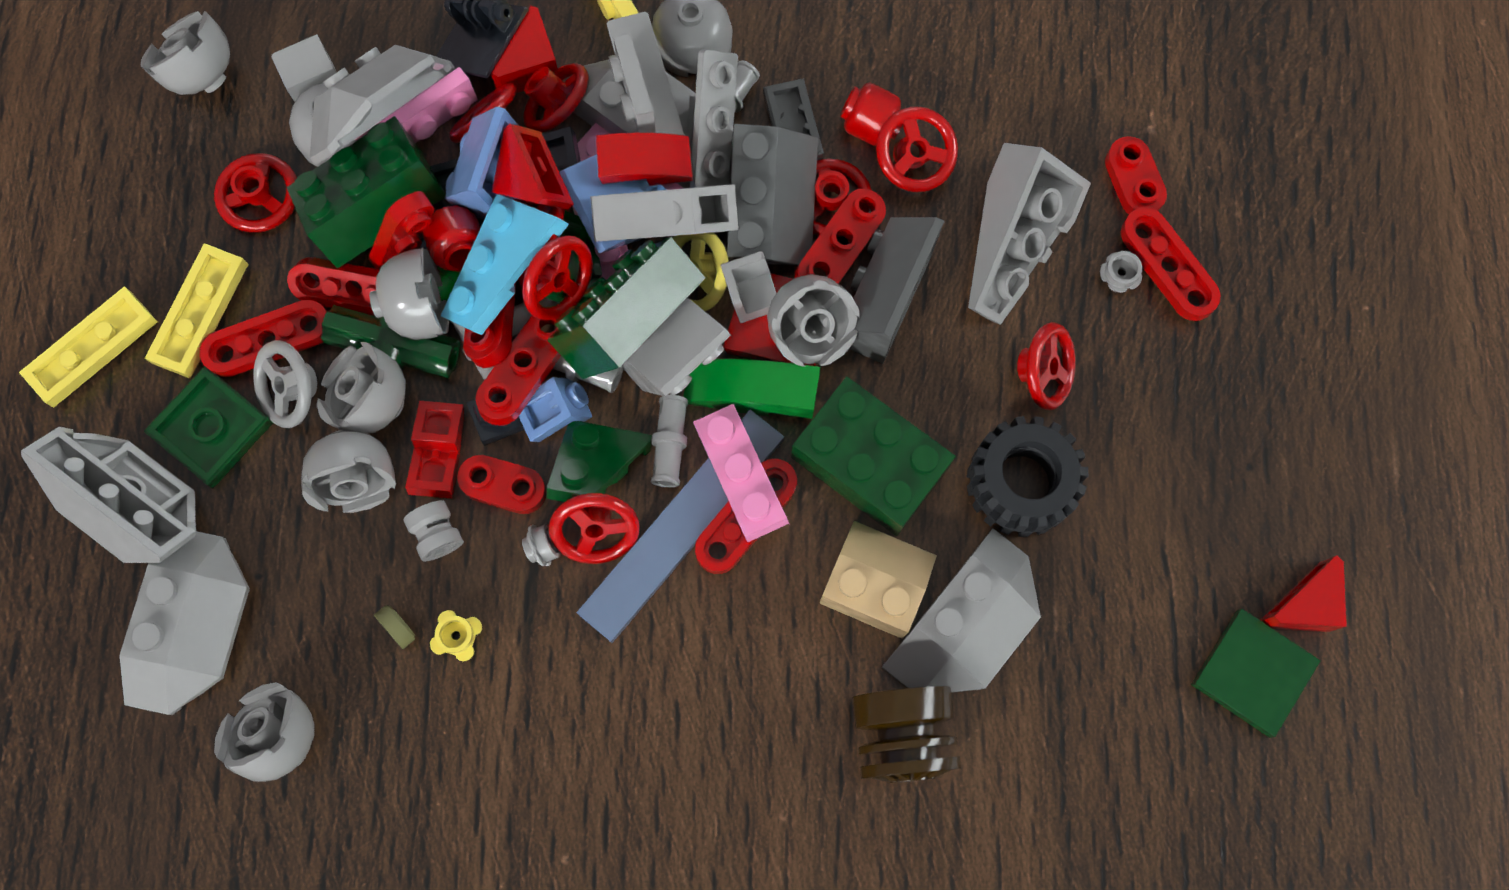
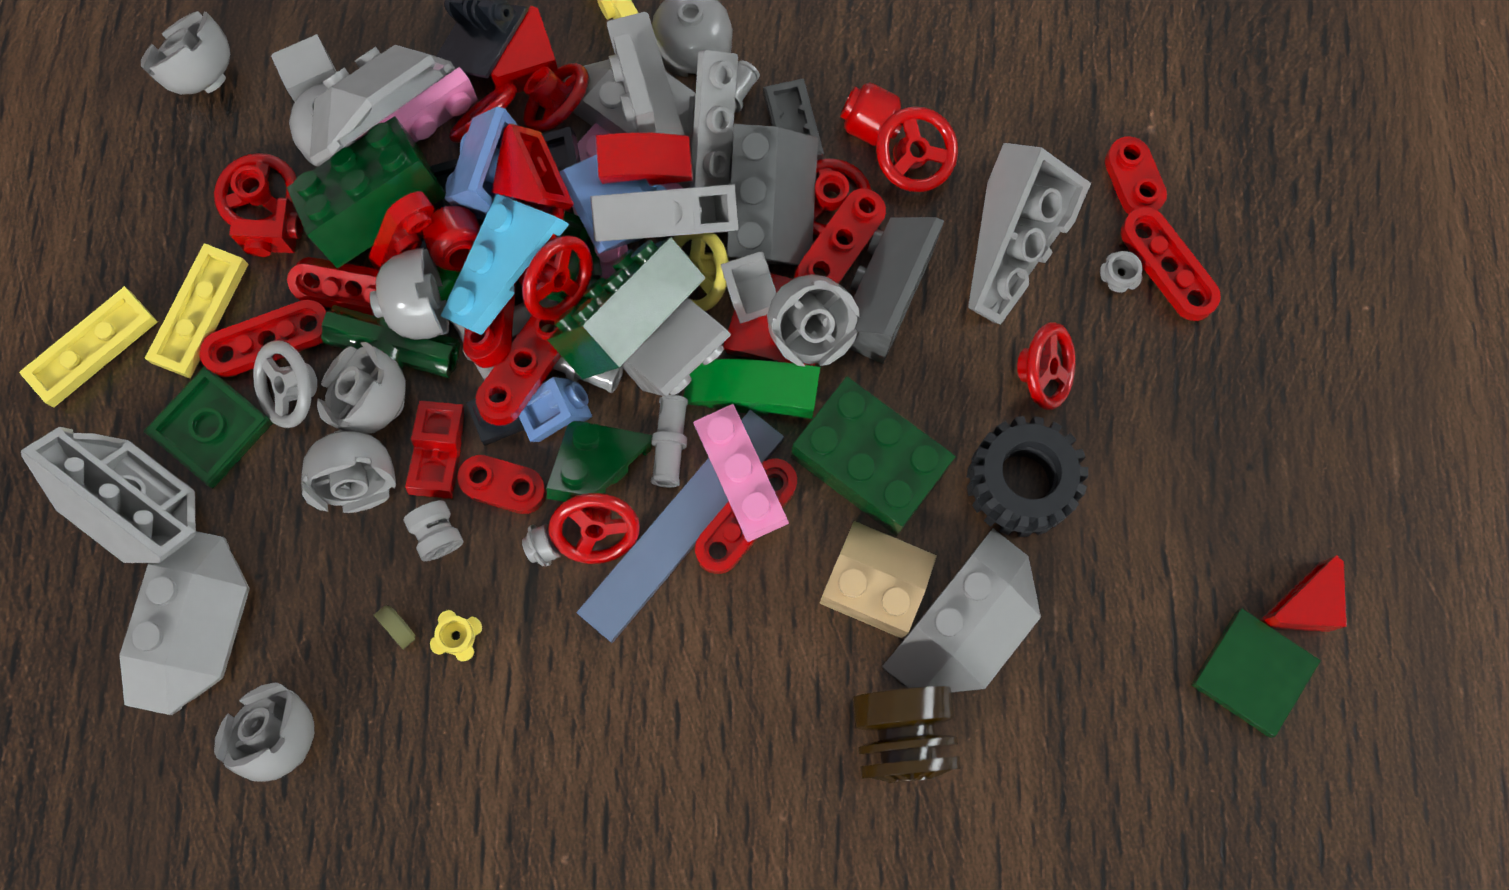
(268, 236): none -> red bracket

